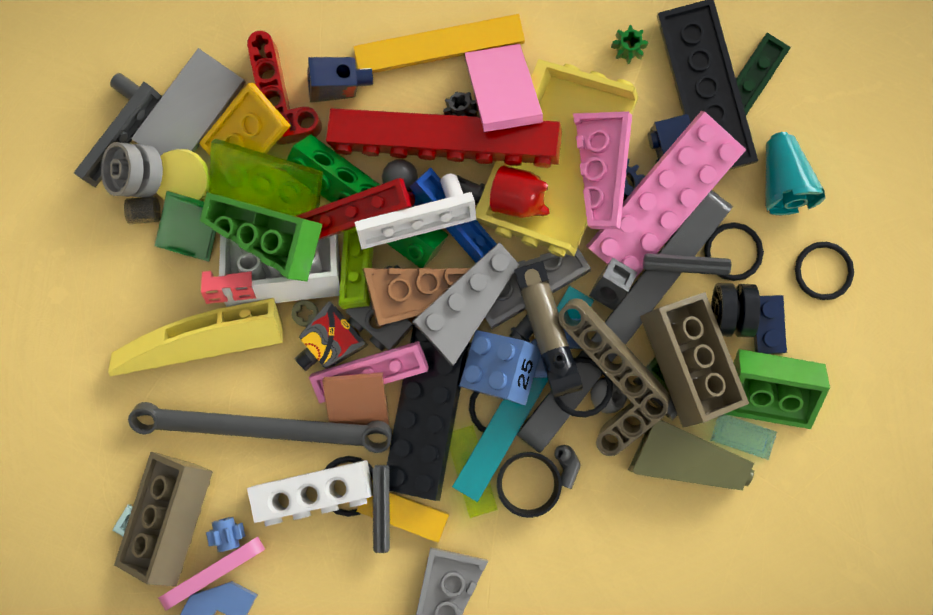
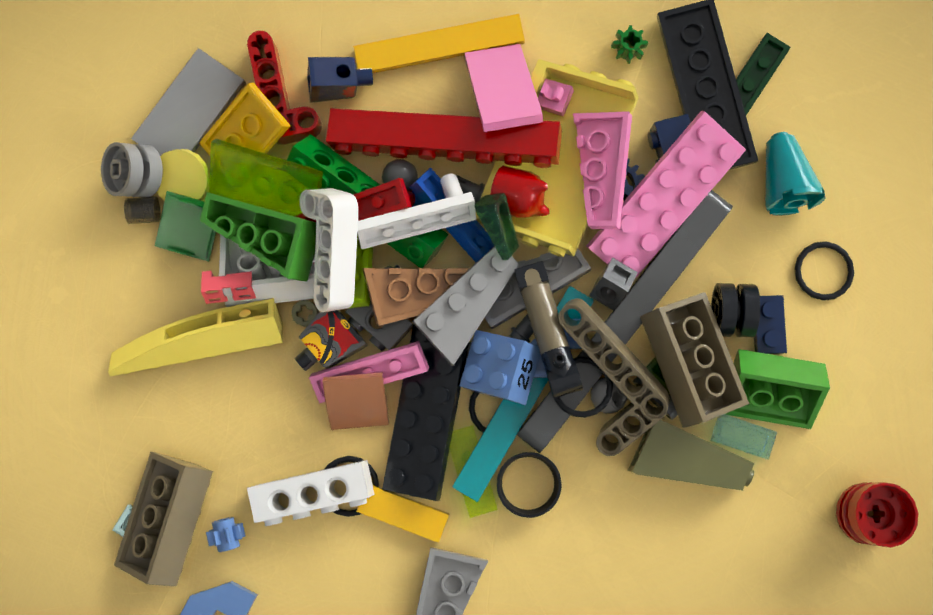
(140, 104): dark grey piece -> none
(211, 573): bright pink beam -> none
(260, 427): dark grey piece -> none
(335, 246): none -> white beam
(381, 509): dark grey axle -> none
(461, 105): dark grey gear -> none
(497, 221): none -> clear green slope
(555, 97): none -> bright pink tile
(569, 463): dark grey arm -> none
(687, 264): dark grey axle -> none
(755, 237): black piece -> none
(892, 519): none -> red wheel

